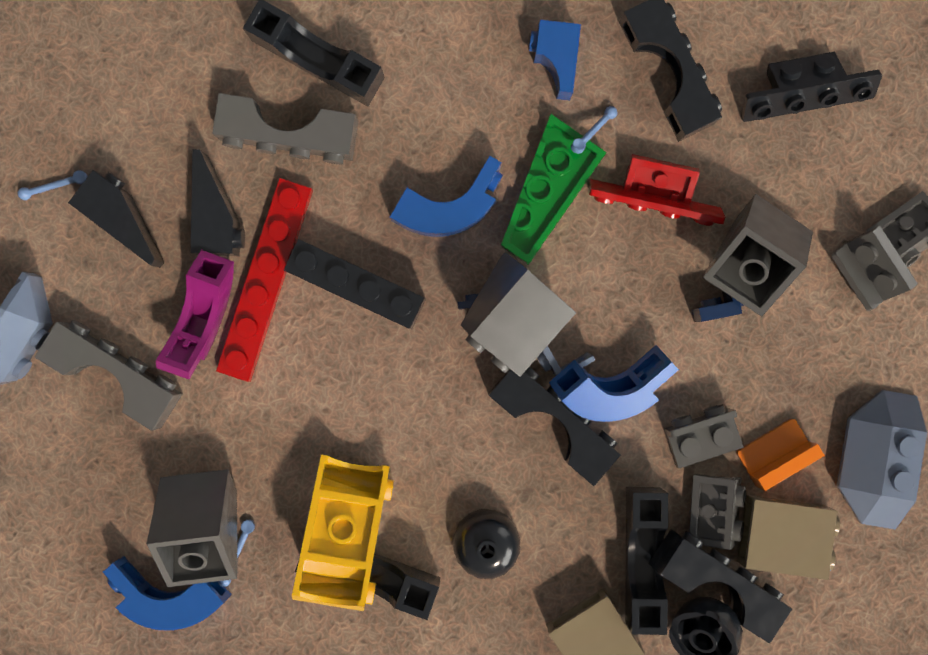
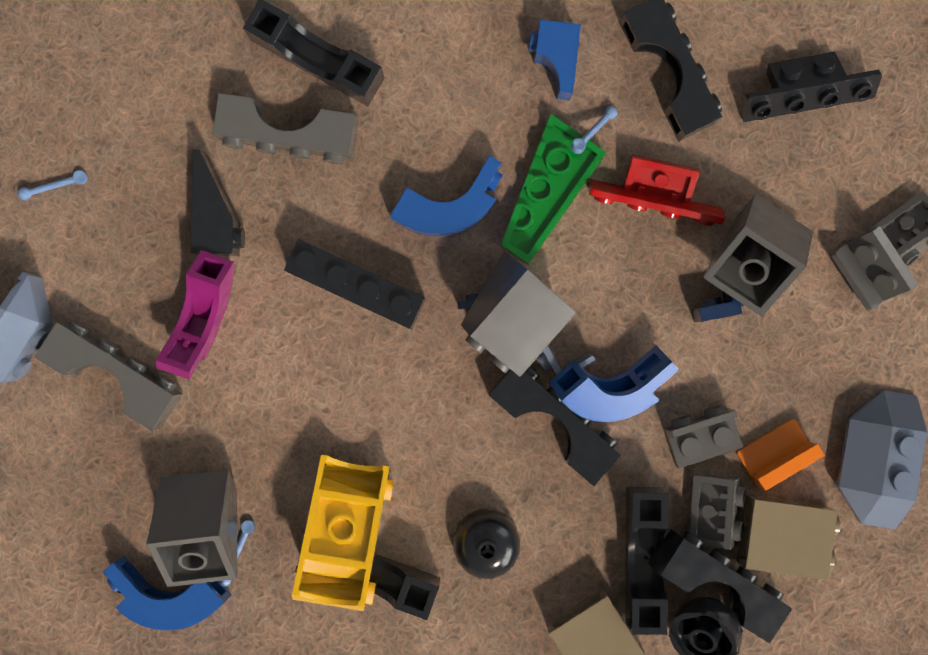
(116, 213): black slope -> none
(264, 280): red plate -> none

